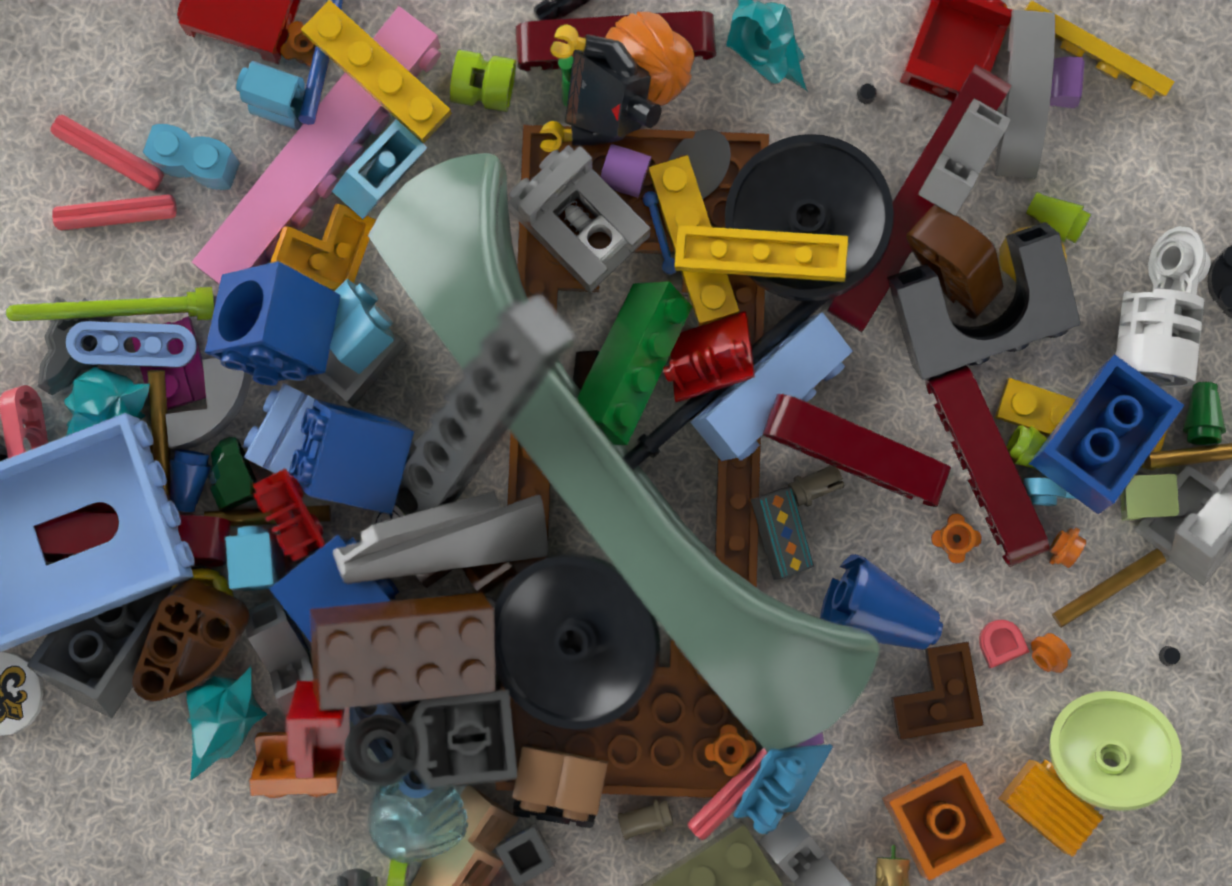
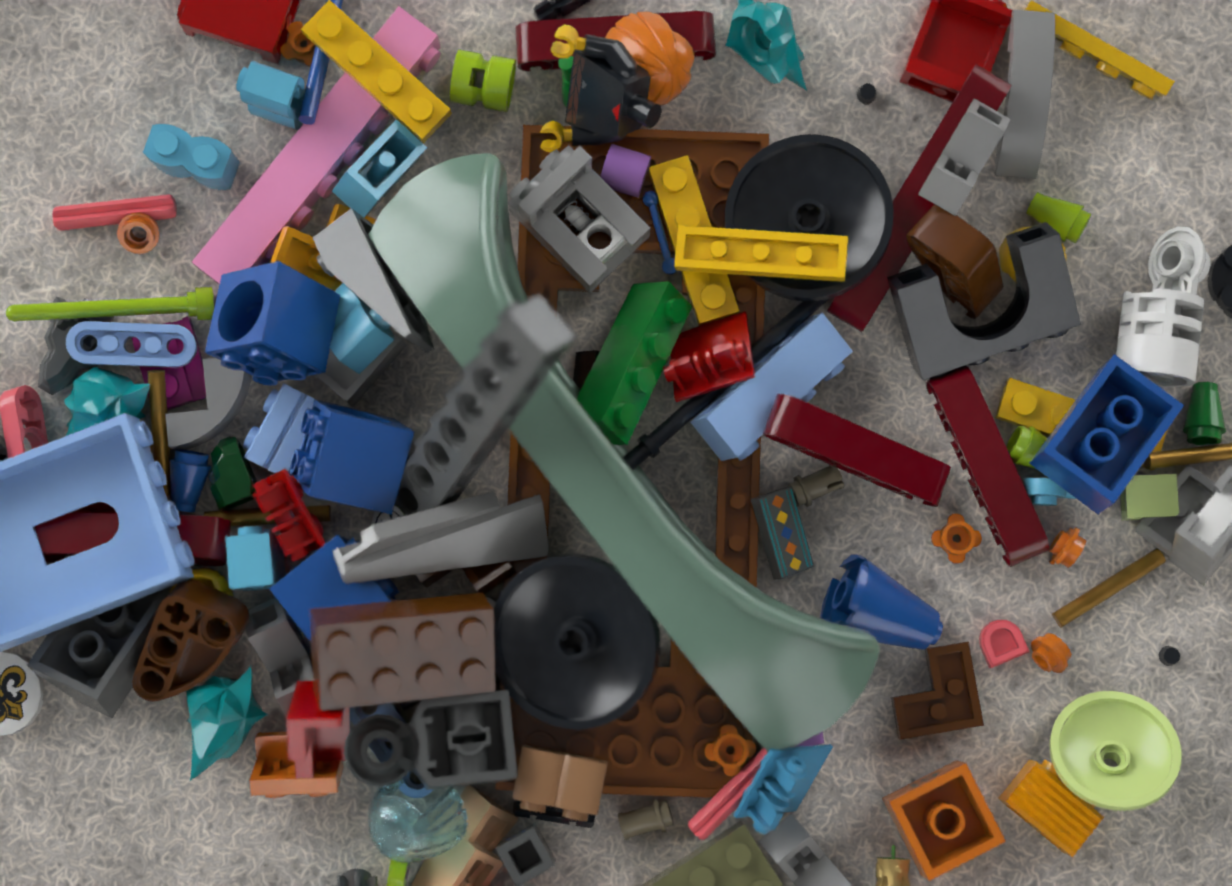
(107, 152): coral axle -> none
(130, 241): none -> orange plate
(357, 263): none -> wedge
(708, 156): dark grey sticker -> none
(1067, 82): medium lavender brick -> none

